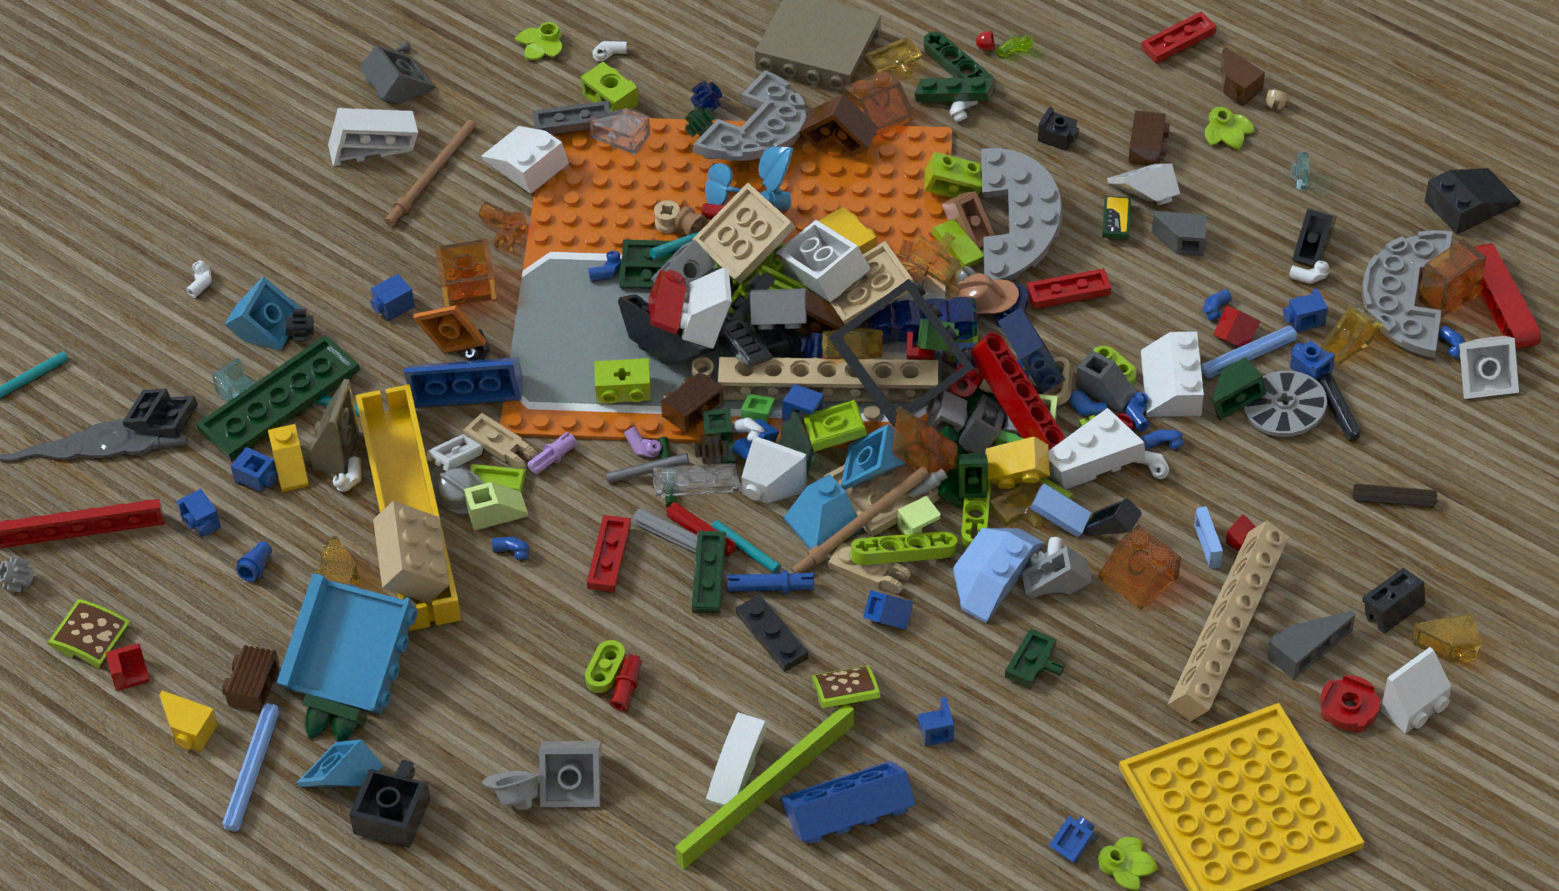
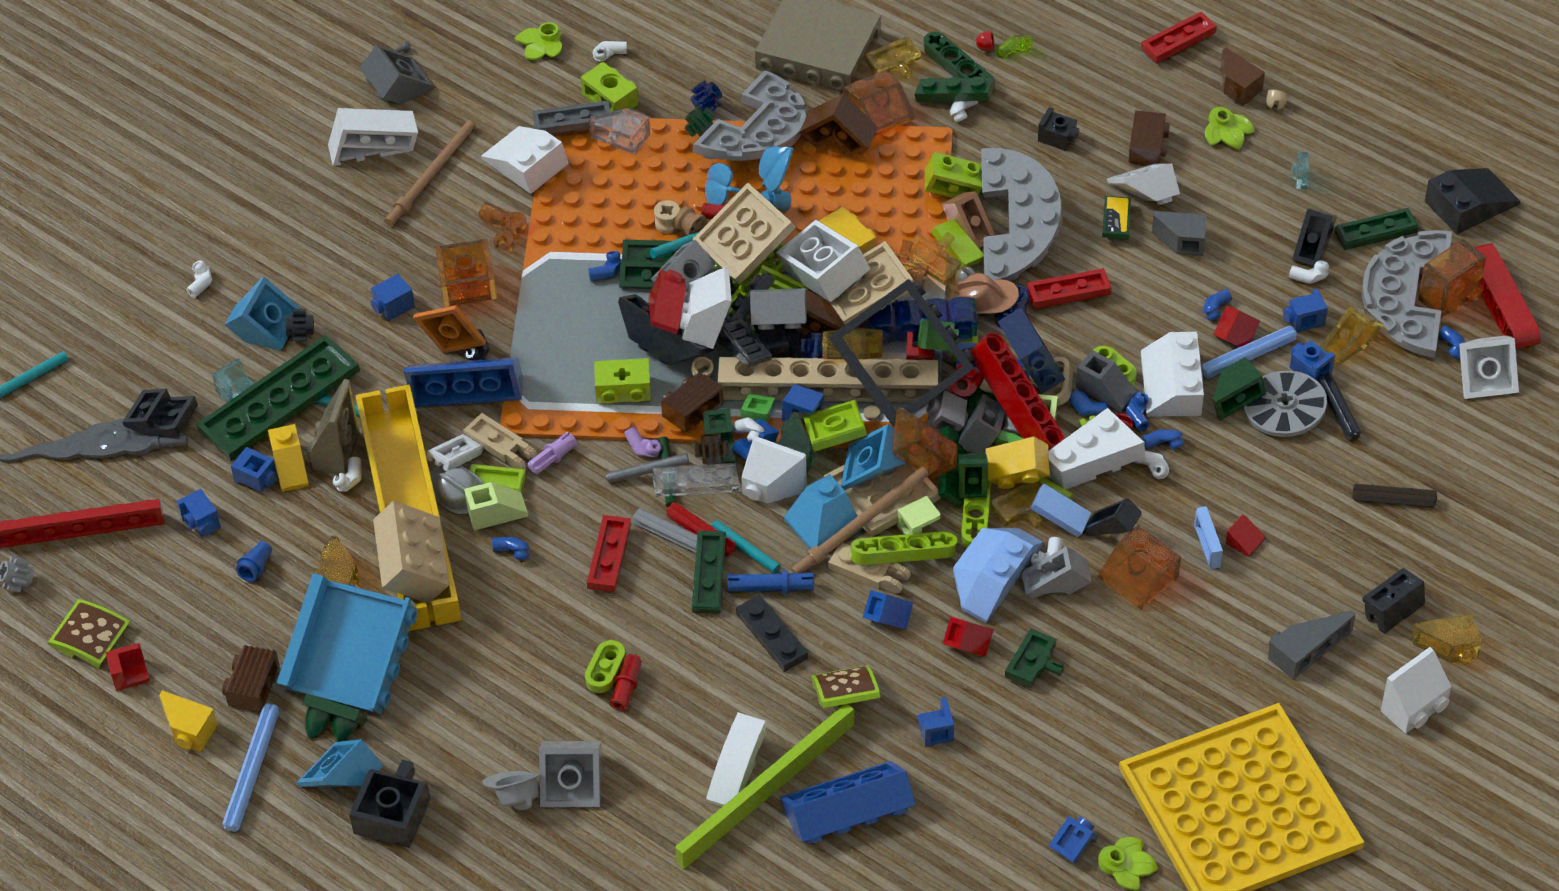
(929, 483): light grey piece -> none
(968, 636): none -> red panel
(1228, 621): tan brick -> none
(1346, 717): red plate -> none
(1376, 229): none -> dark green tile

